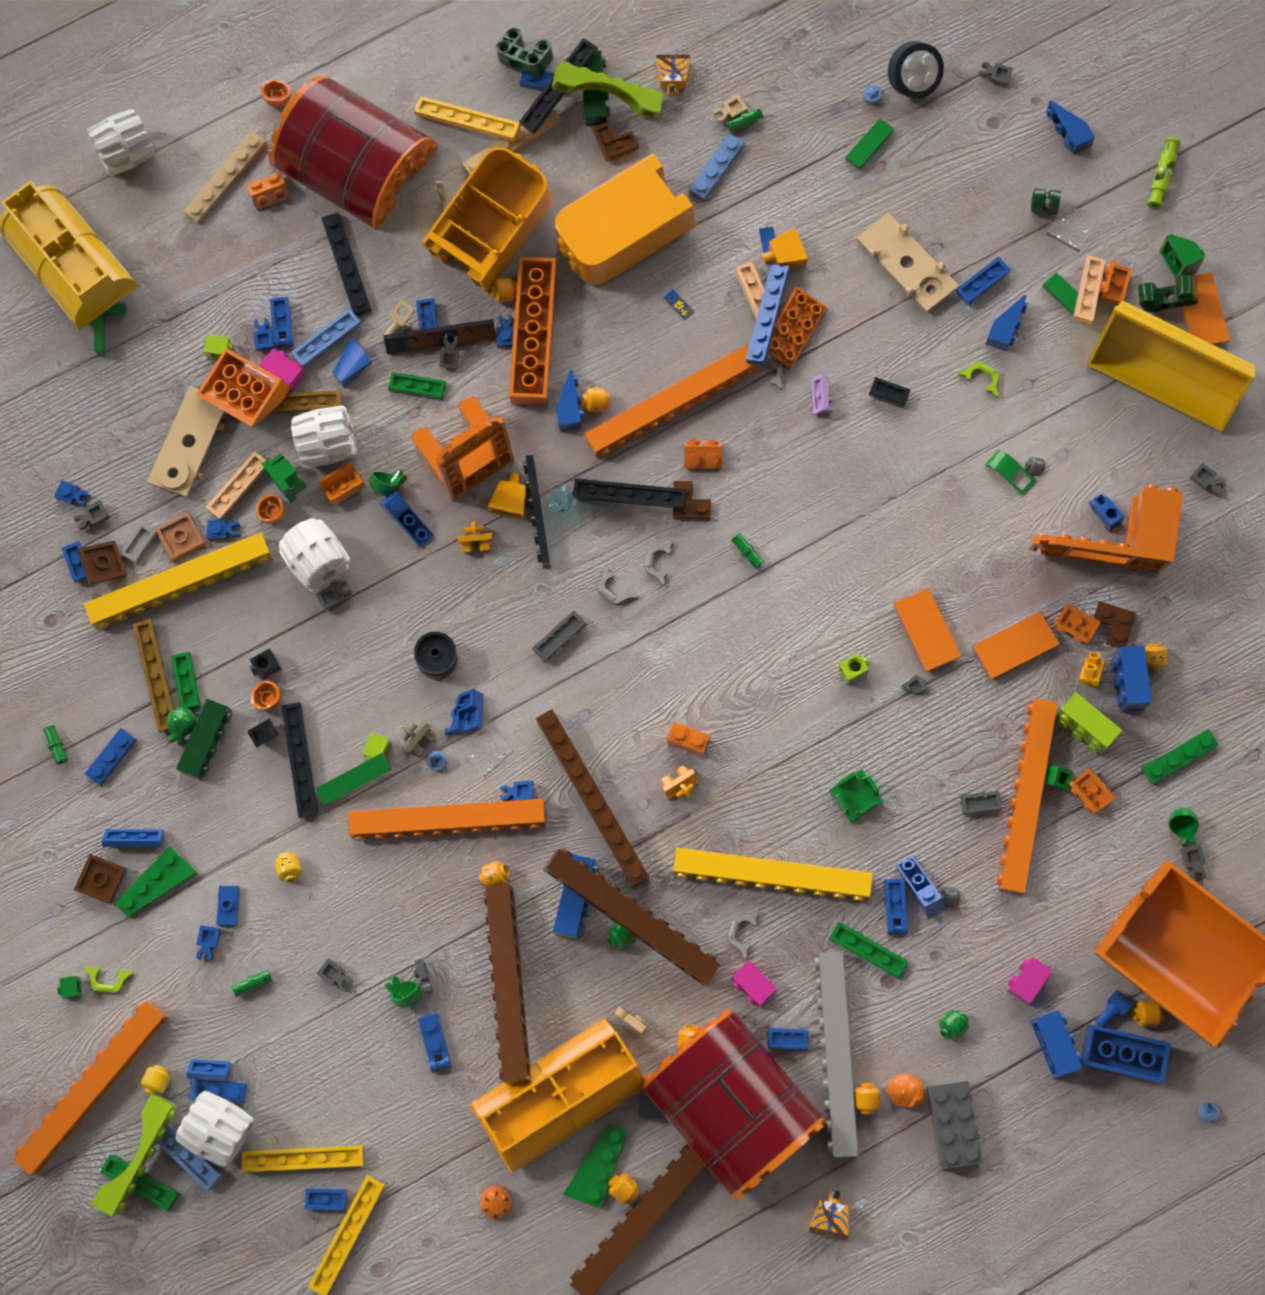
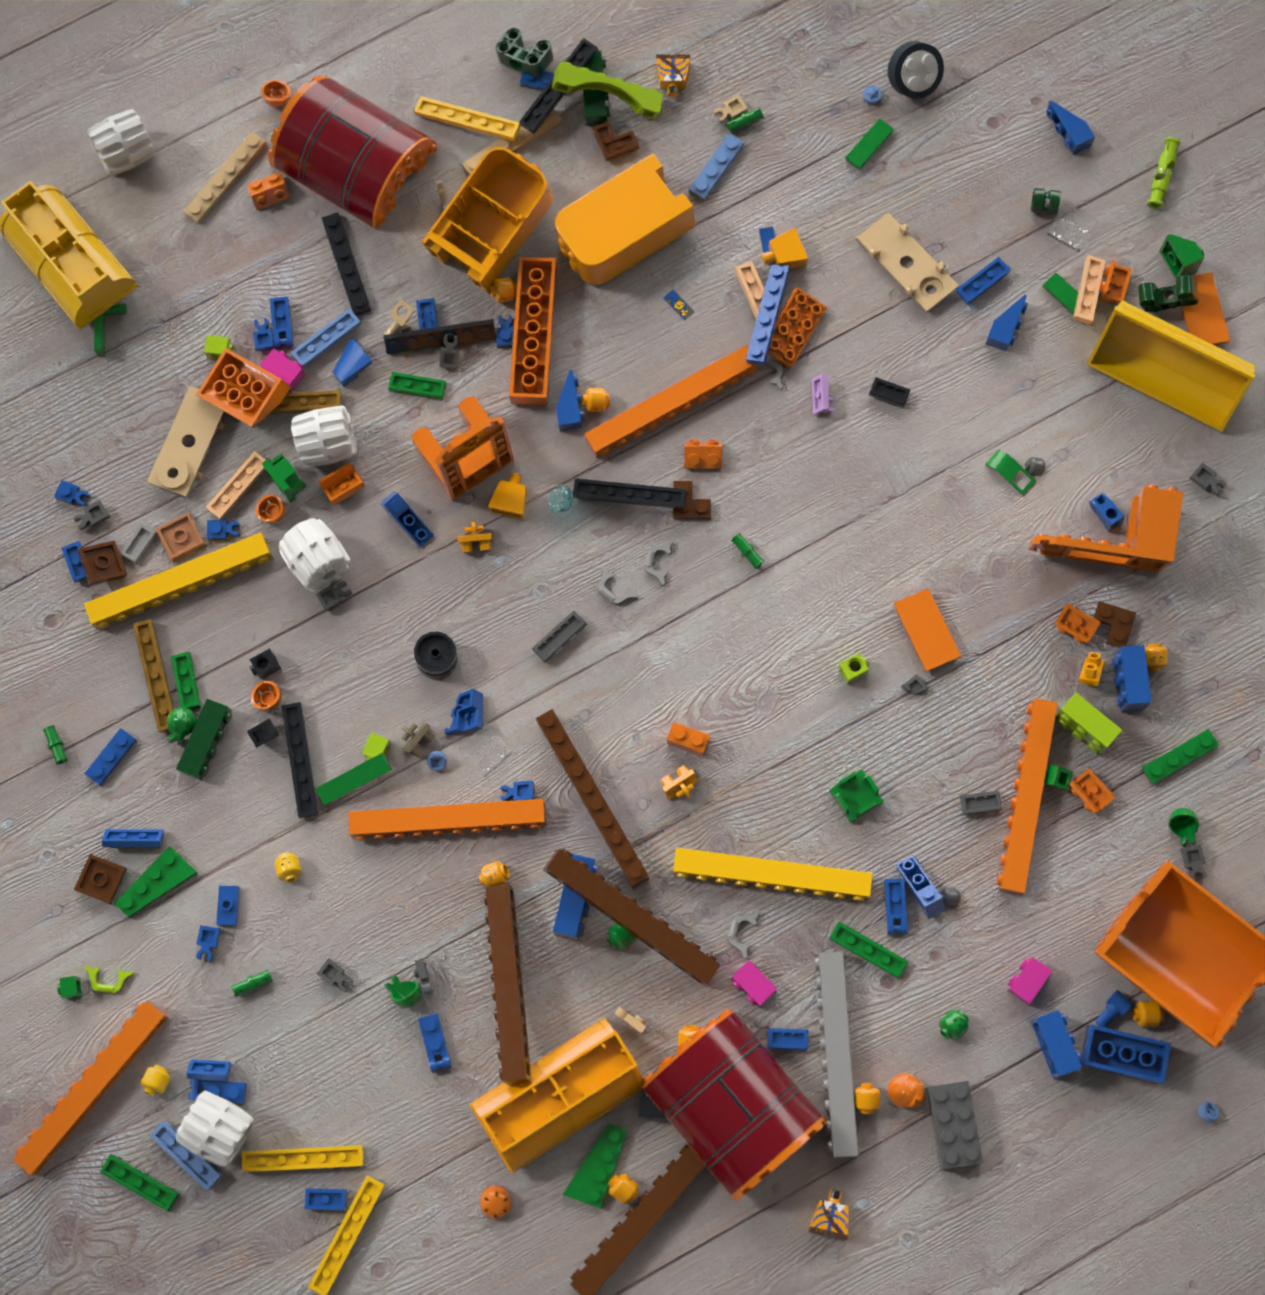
(155, 1117): lime arch -> none
(384, 483): green piece -> none
(537, 518): black plate -> none
(986, 369): lime helmet -> none
(999, 74): dark grey plate -> none
(1015, 645): orange tile -> none

